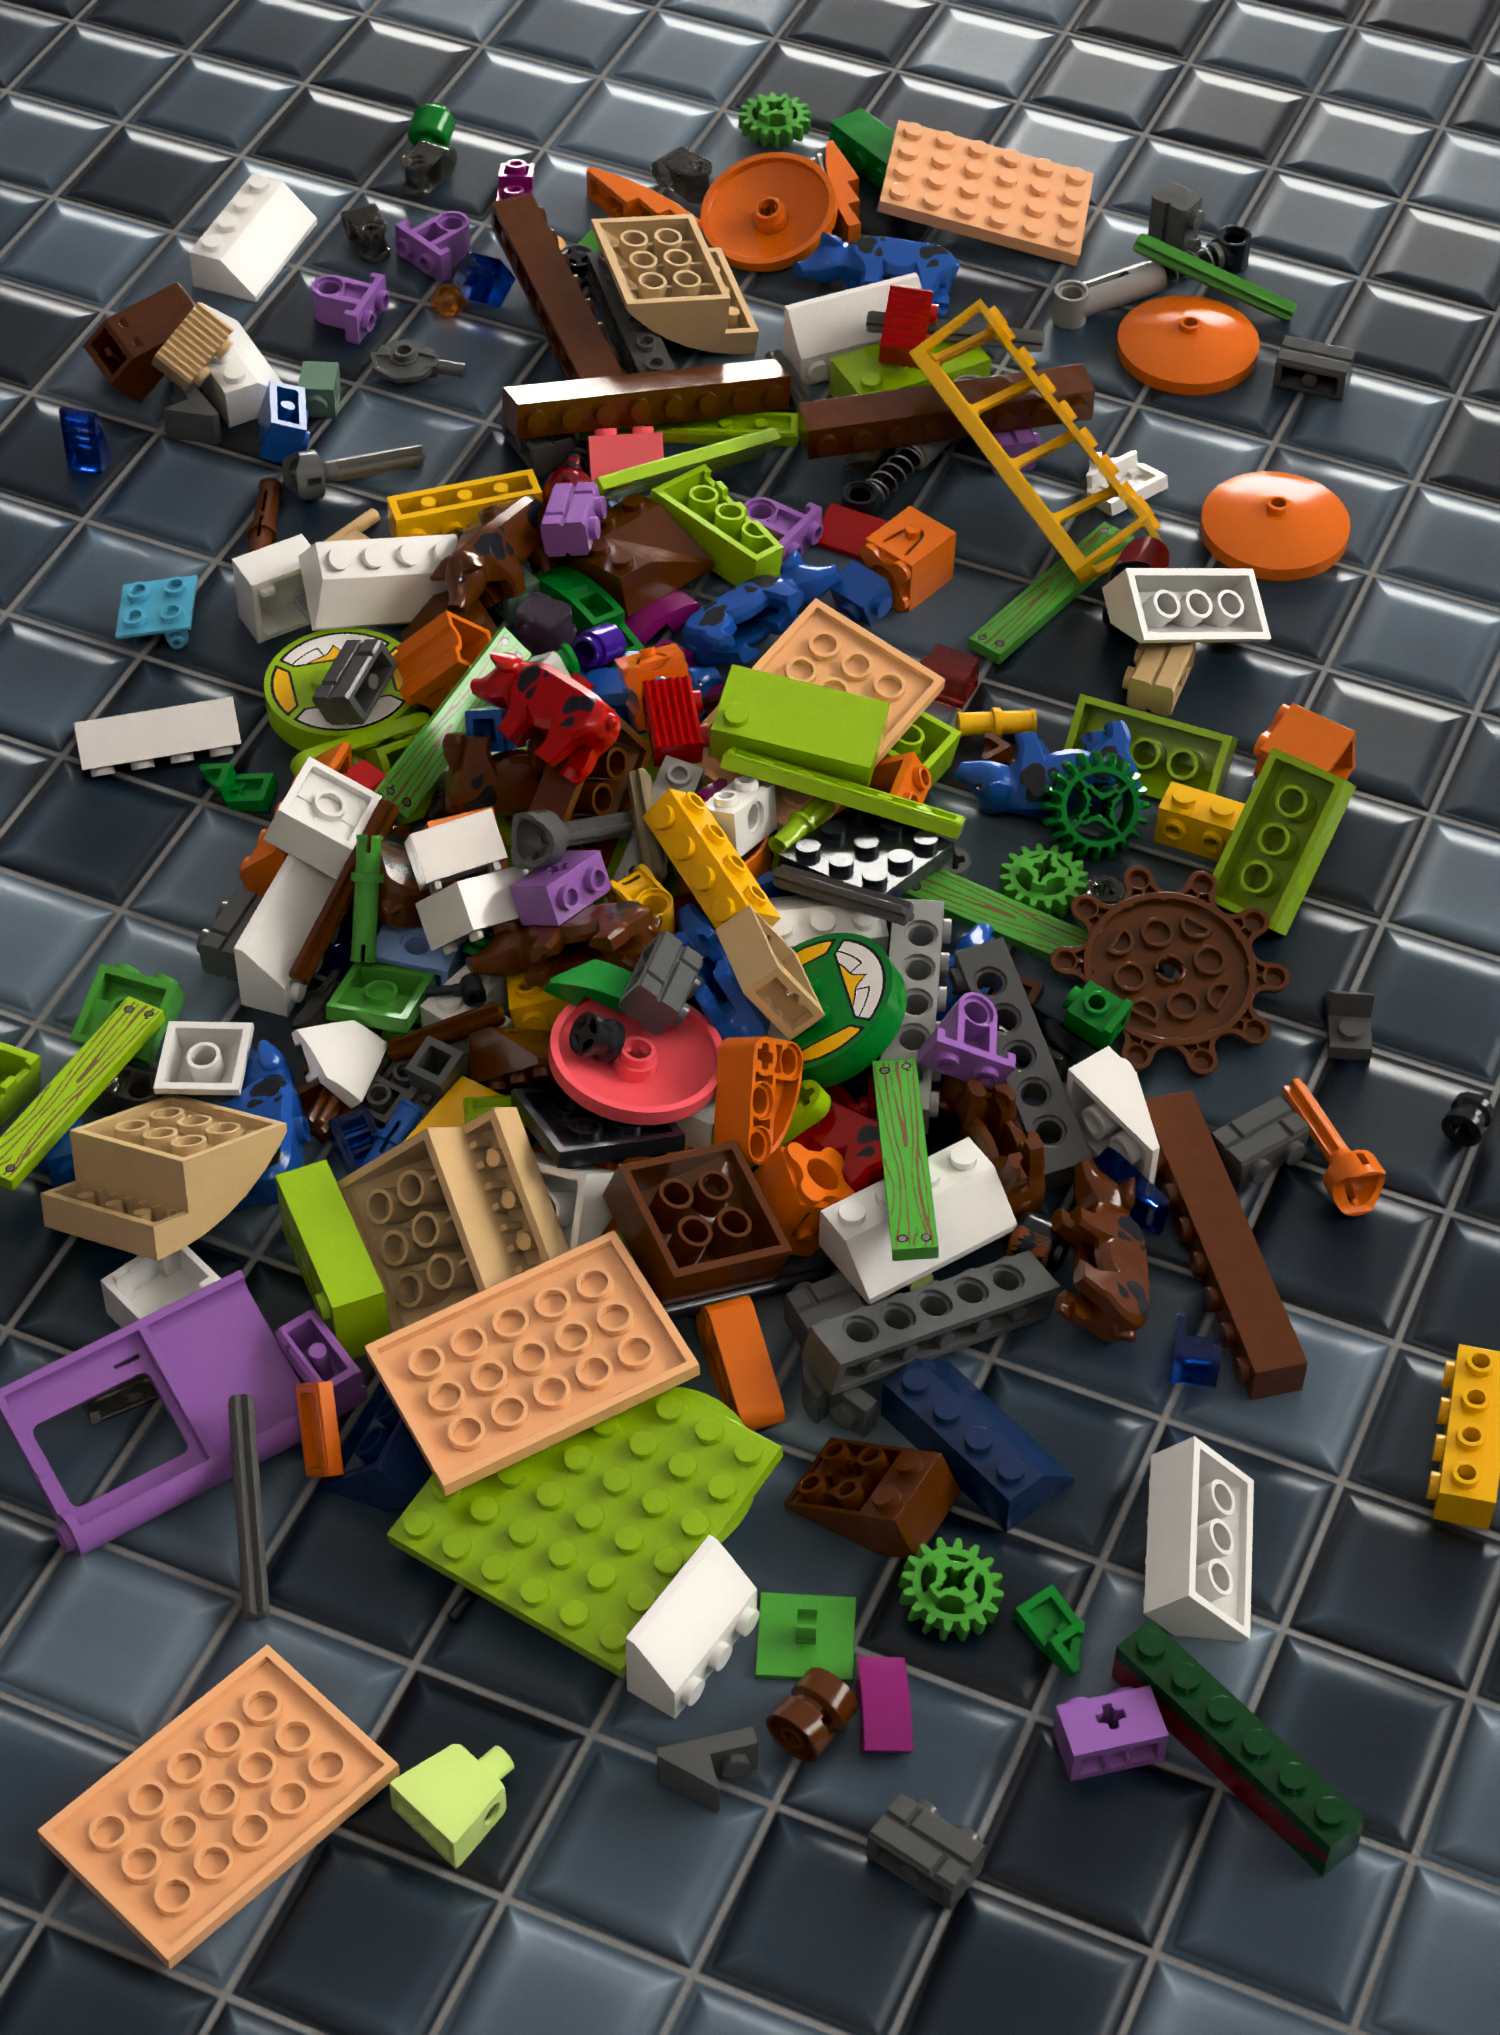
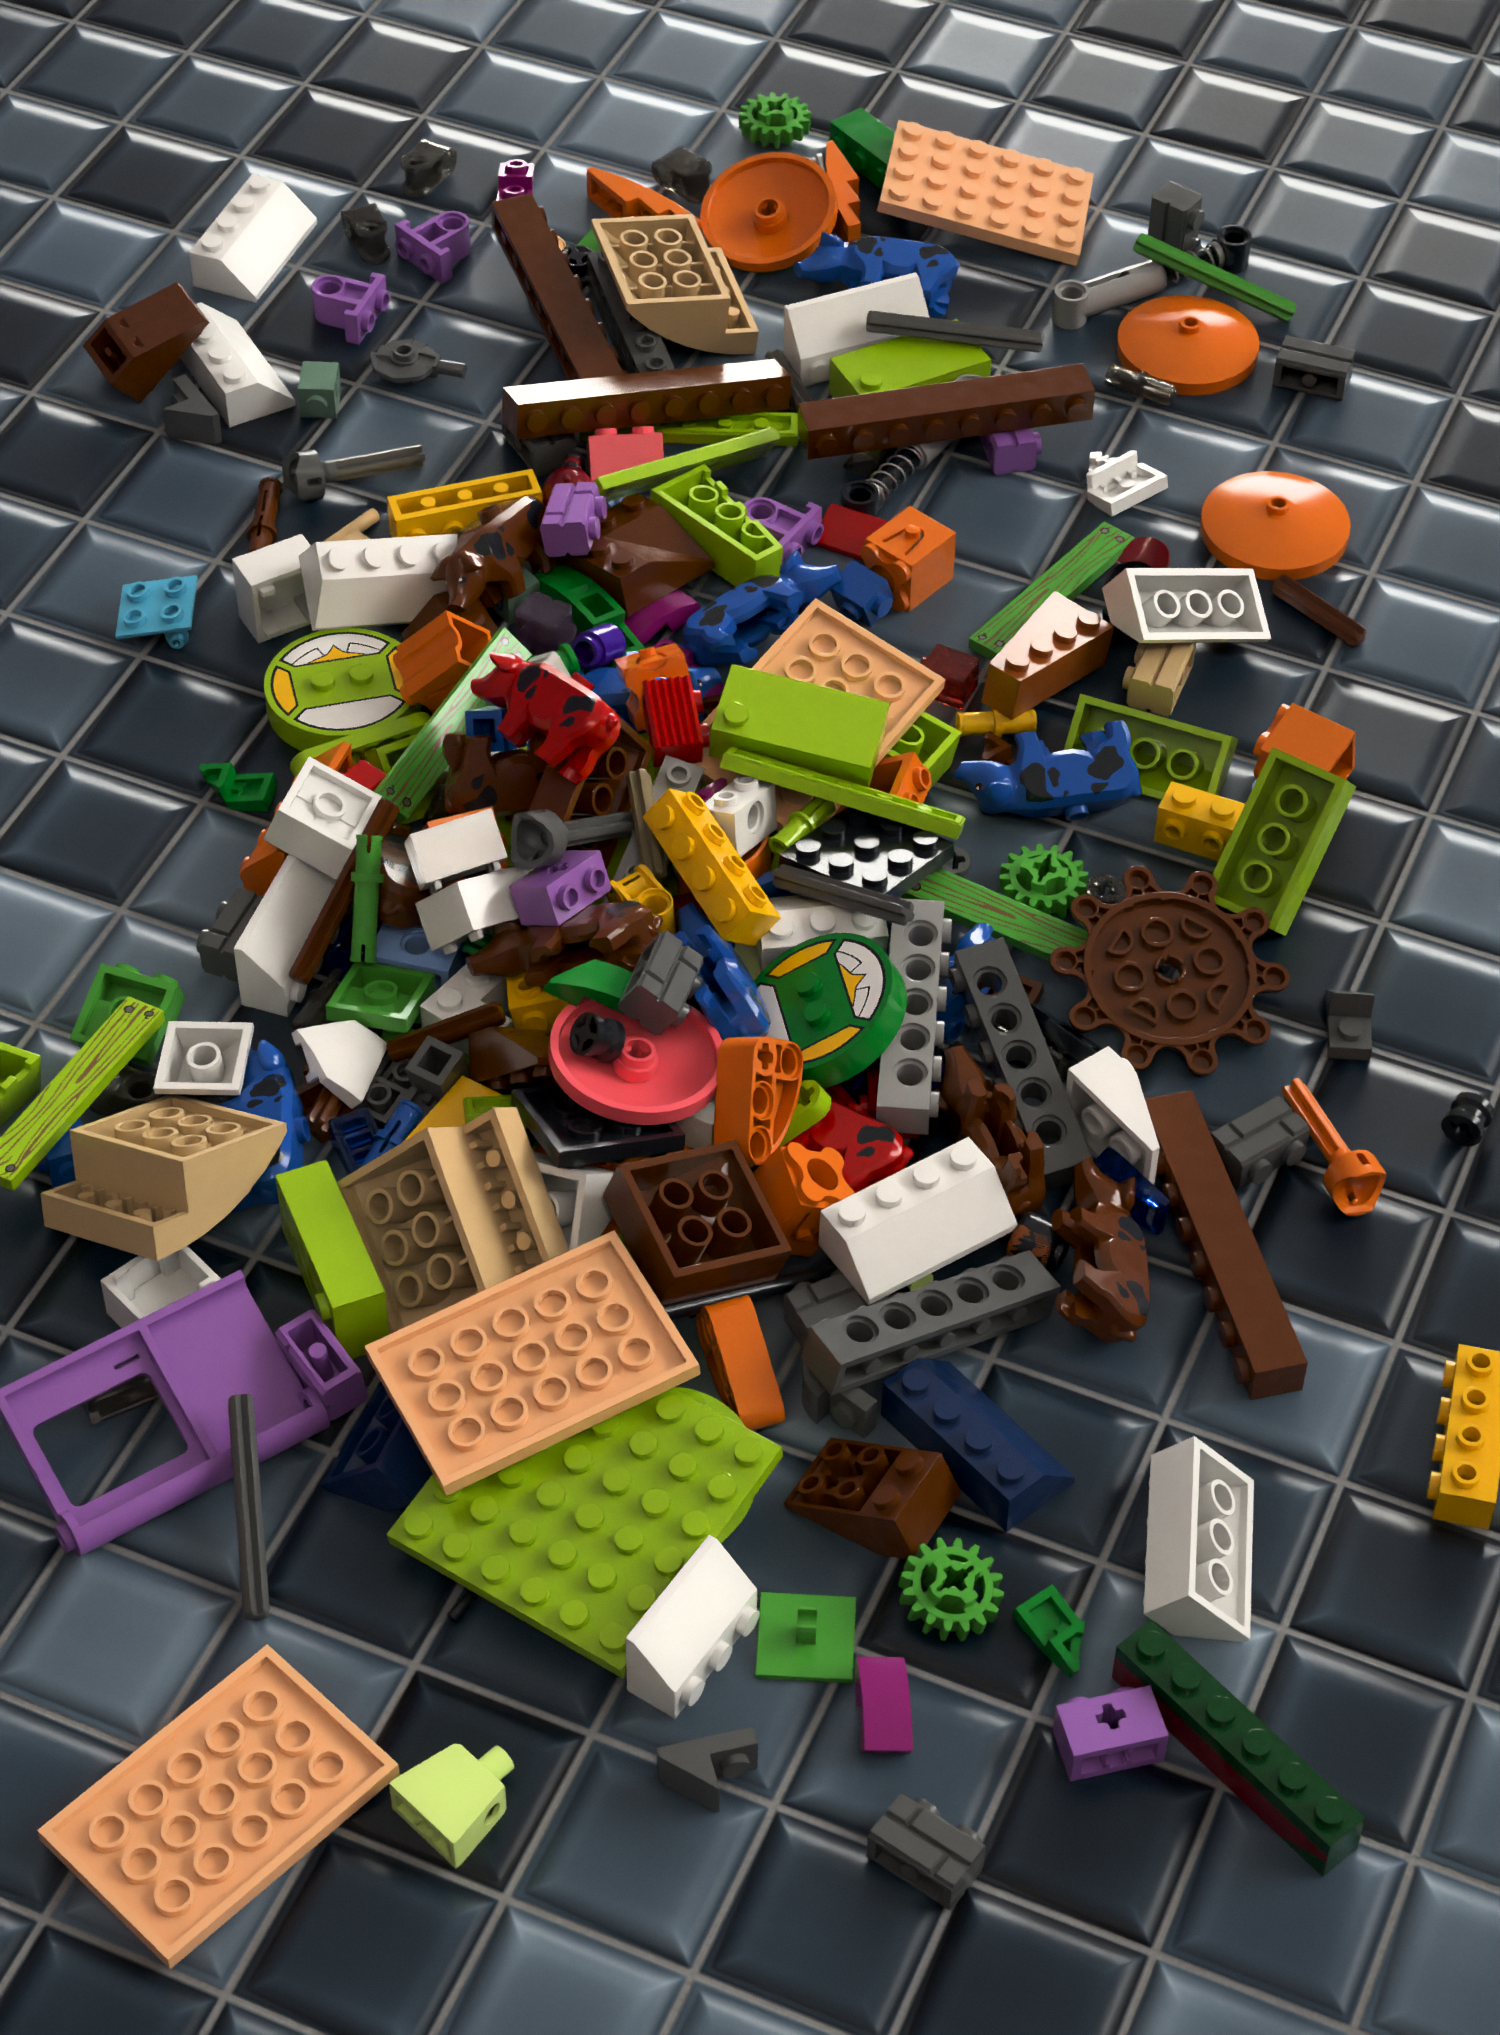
(76, 447): clear blue slope -> none
(157, 734): white slope -> none
(193, 347): tan brick -> none
(282, 422): blue brick -> none
(319, 1429): orange tile -> none
(354, 682): dark grey brick -> none
(431, 123): green head -> none
(448, 300): clear orange plate -> none
(469, 987): black hand -> none
(483, 279): clear blue brick -> none
(769, 972): tan window -> none
(813, 1712): reddish brown wheel -> none
(905, 1160): bright green tile -> none
(906, 324): red brick -> none
(967, 1044): medium lavender pin -> none
(1008, 467): yellow window -> none
(1046, 656): none -> dark orange wedge
(1096, 1014): green brick -> none
(1109, 795): green gear -> none
(1140, 385): none -> clear smoke axle
(1194, 1357): clear blue panel -> none
(1319, 610): none -> reddish brown axle

